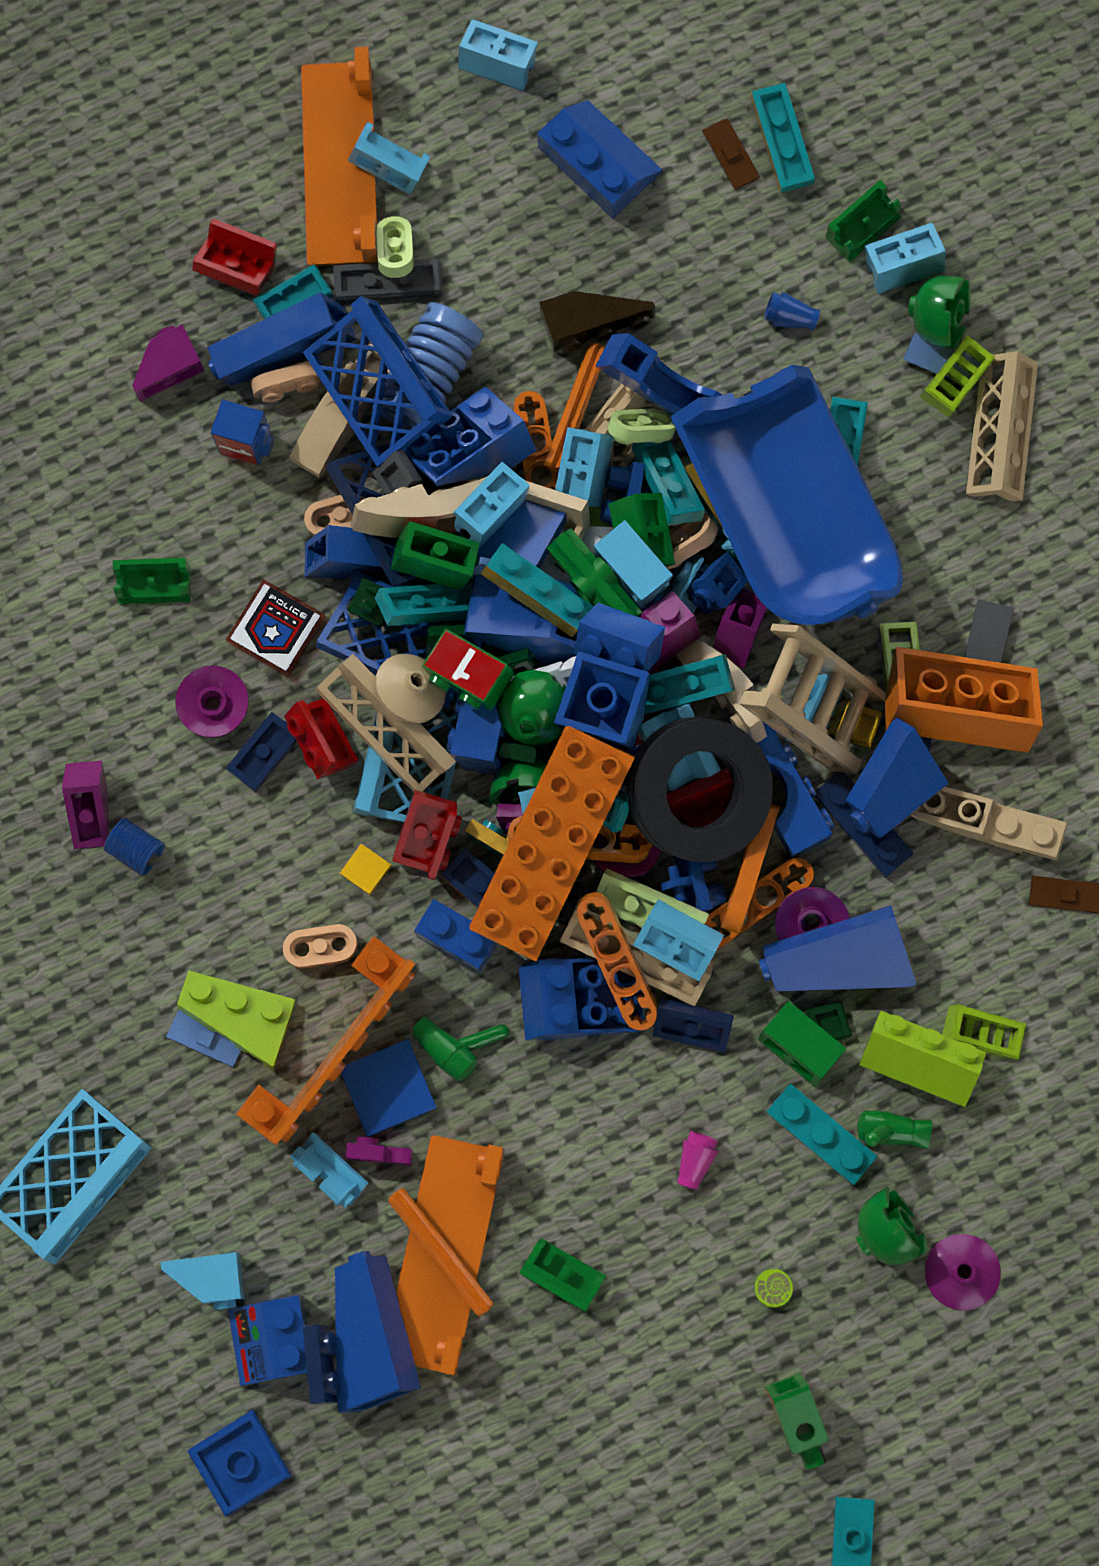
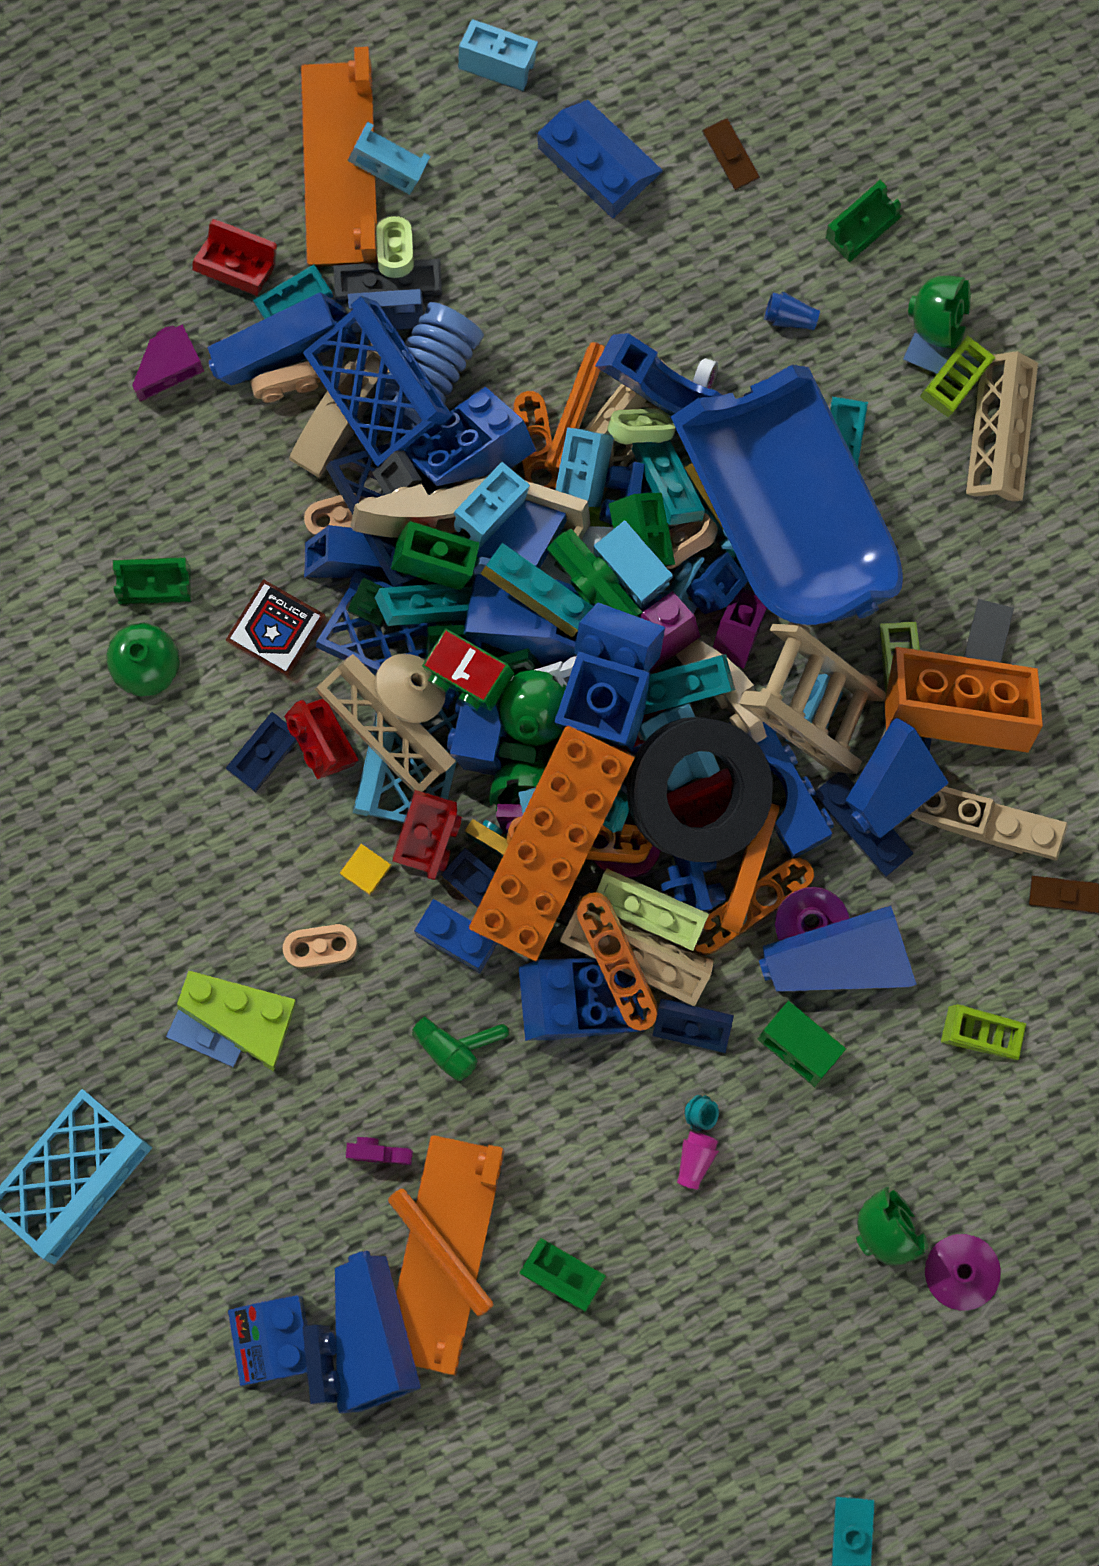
(86, 803): magenta slope -> none
(133, 846): blue piece -> none
(142, 659): none -> green cylinder
(199, 688): magenta dish -> none
(209, 1278): medium azure slope -> none
(239, 1463): blue tile -> none
(242, 433): blue brick -> none
(339, 1178): medium azure hinge -> none
(387, 972): orange bracket -> none
(388, 1088): blue tile -> none
(400, 307): none -> medium blue bracket
(586, 316): dark brown slope -> none
(678, 940): medium azure hinge -> none
(701, 1113): none -> teal plate
(706, 373): none -> white tile
(773, 1288): tile -> none
(782, 137): teal plate -> none
(794, 1406): green torso -> none
(821, 1134): teal plate -> none
(831, 1019): dark green tile -> none
(866, 726): yellow tile -> none
(893, 1129): green piece -> none
(905, 258): medium azure hinge -> none
(923, 1058): lime brick -> none

